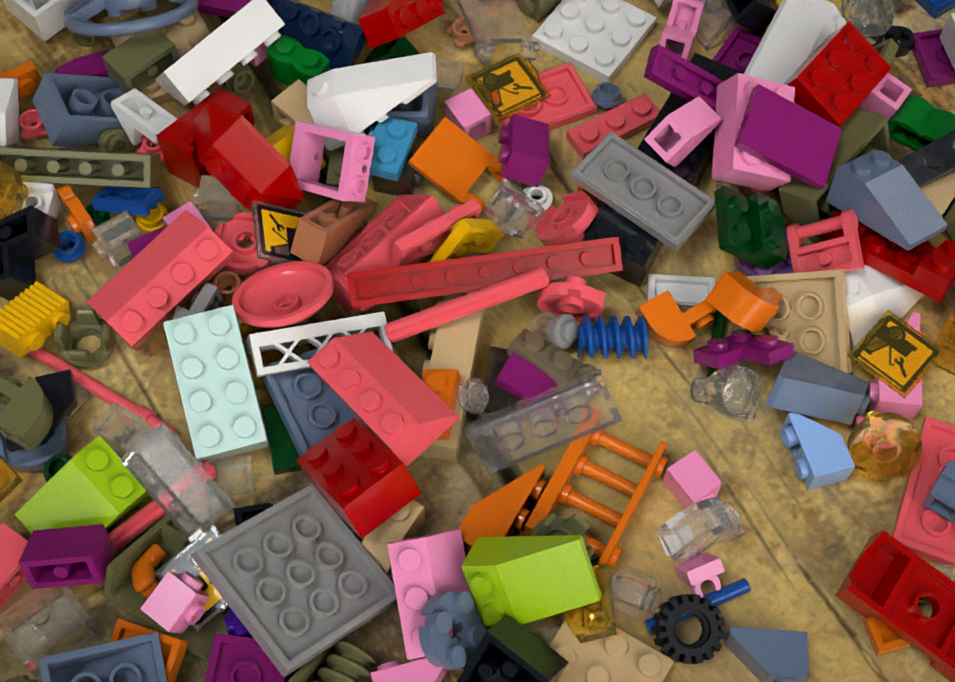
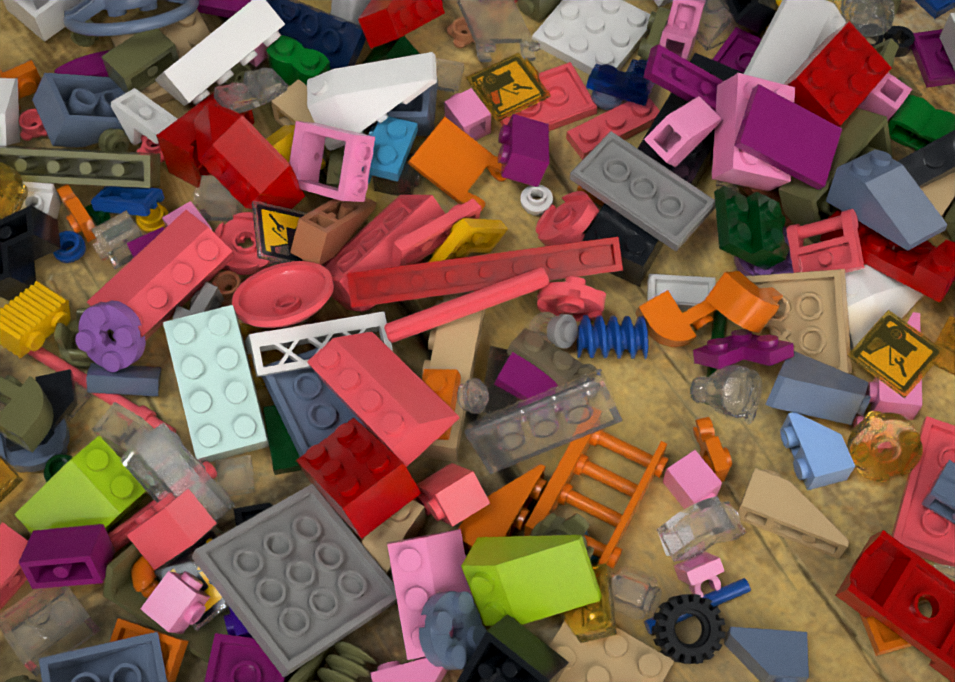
(95, 339): none -> medium lavender plate
(126, 381): none -> sand blue slope
(170, 527): none -> coral brick
(257, 89): none -> clear slope
(452, 494): none -> coral brick
(513, 209): clear brick -> none
(623, 85): none -> clear blue plate
(656, 23): none -> olive plate
(711, 449): none -> orange plate
(785, 511): none -> tan slope

